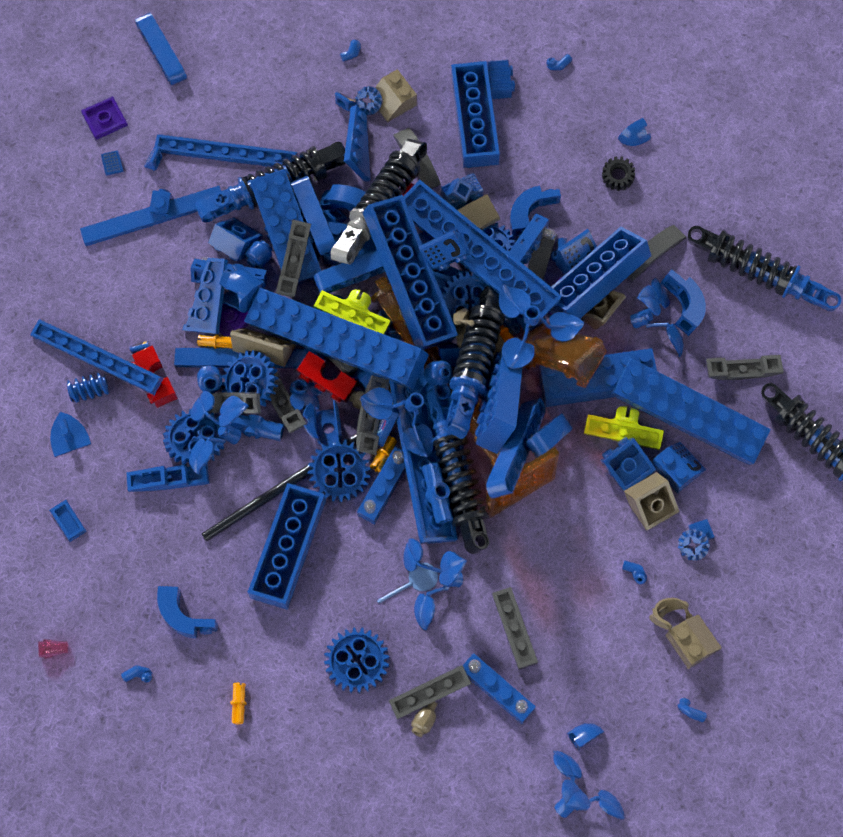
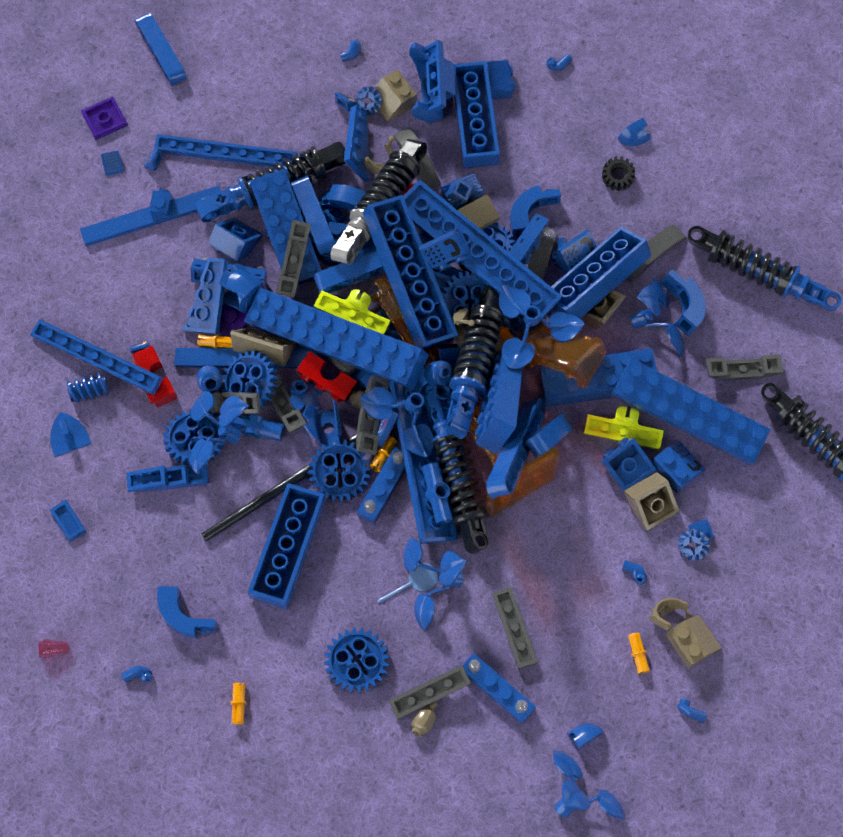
(258, 254): blue head -> none
(375, 167): none -> dark tan helmet
(435, 78): none -> blue piece
(638, 653): none -> light orange axle

